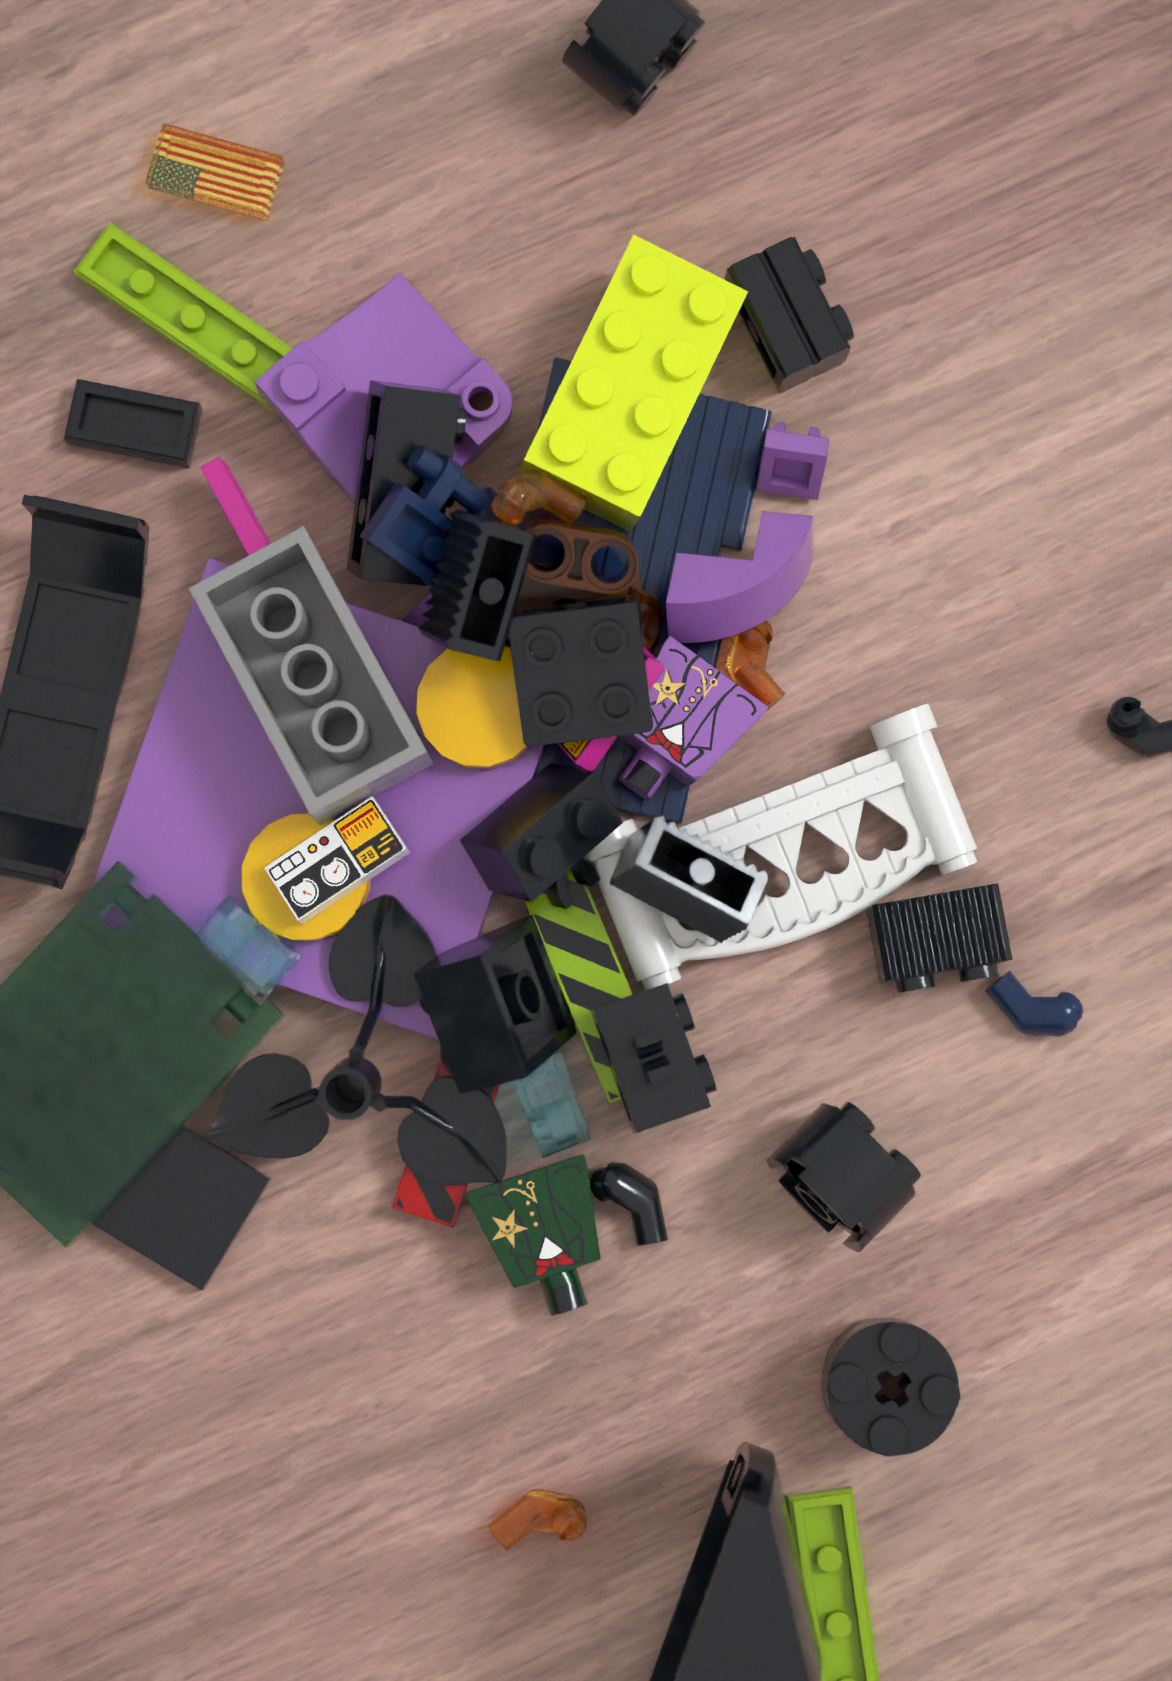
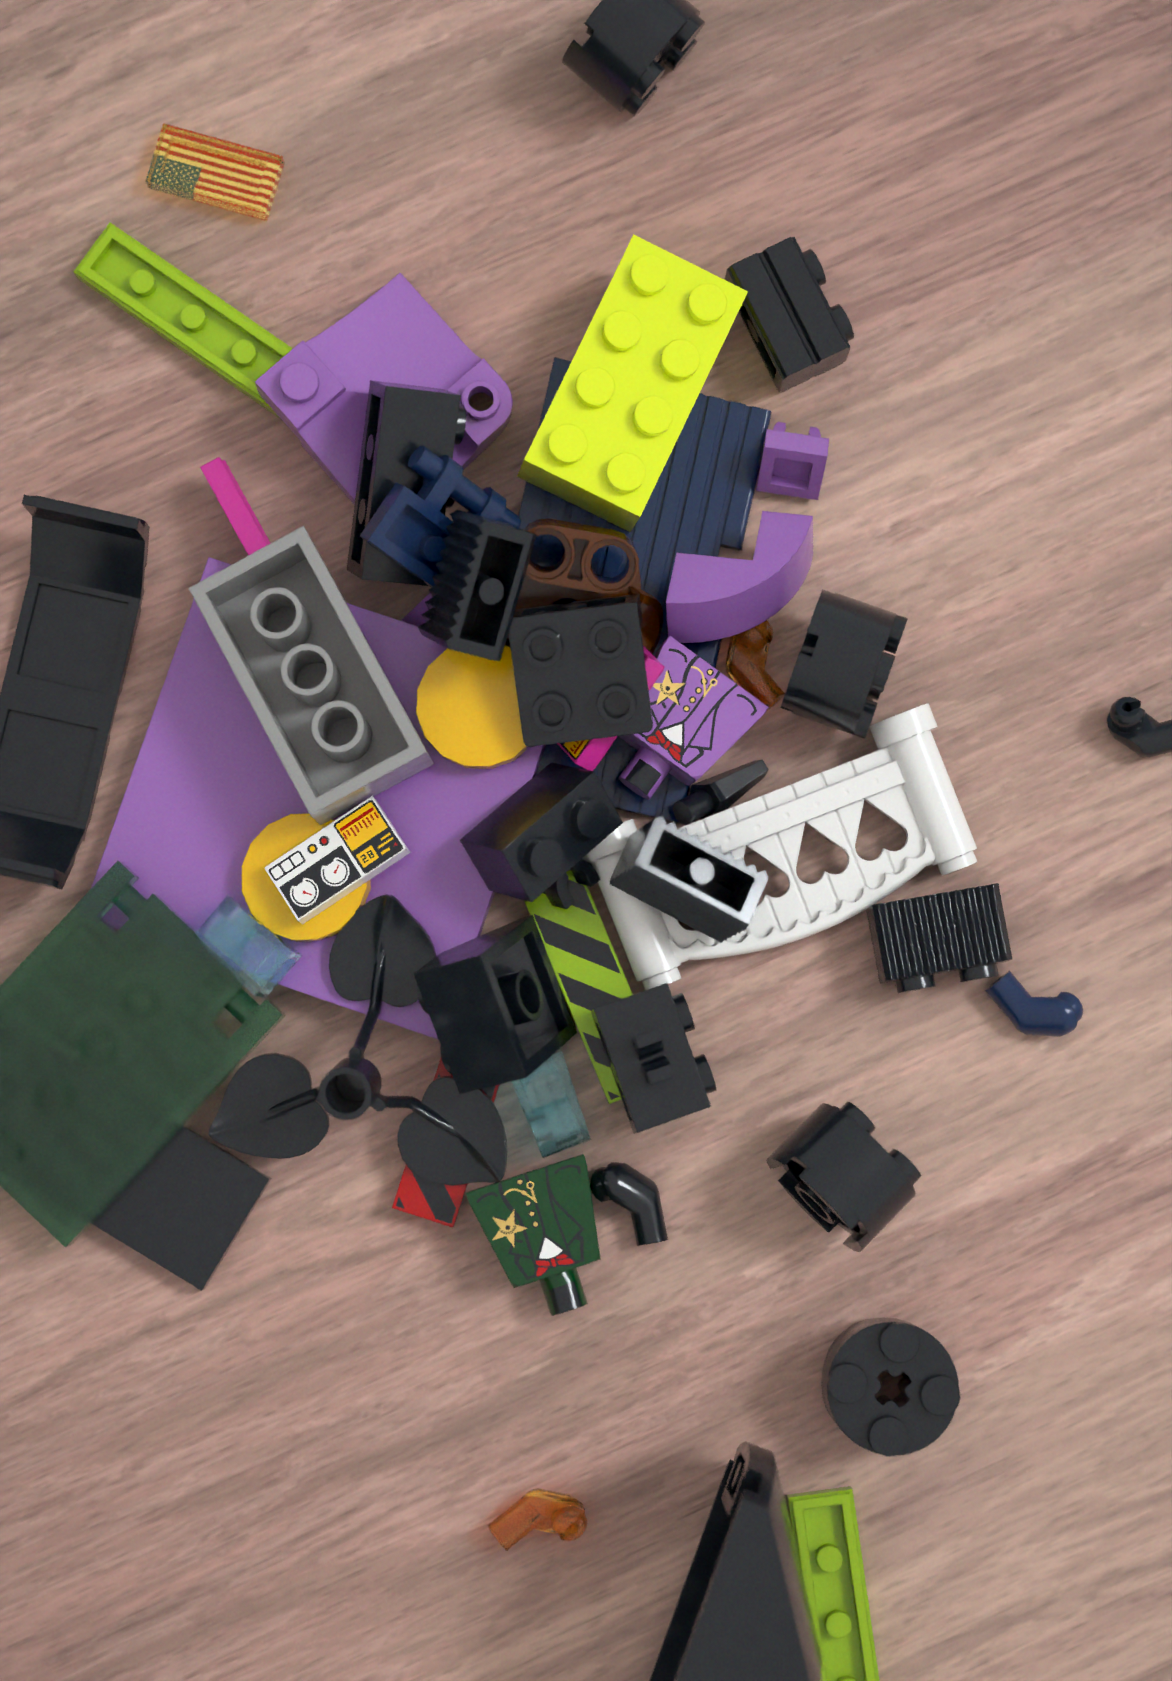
(133, 423): black tile -> none
(536, 490): clear orange arm -> none
(718, 792): none -> black bar
(843, 663): none -> black brick

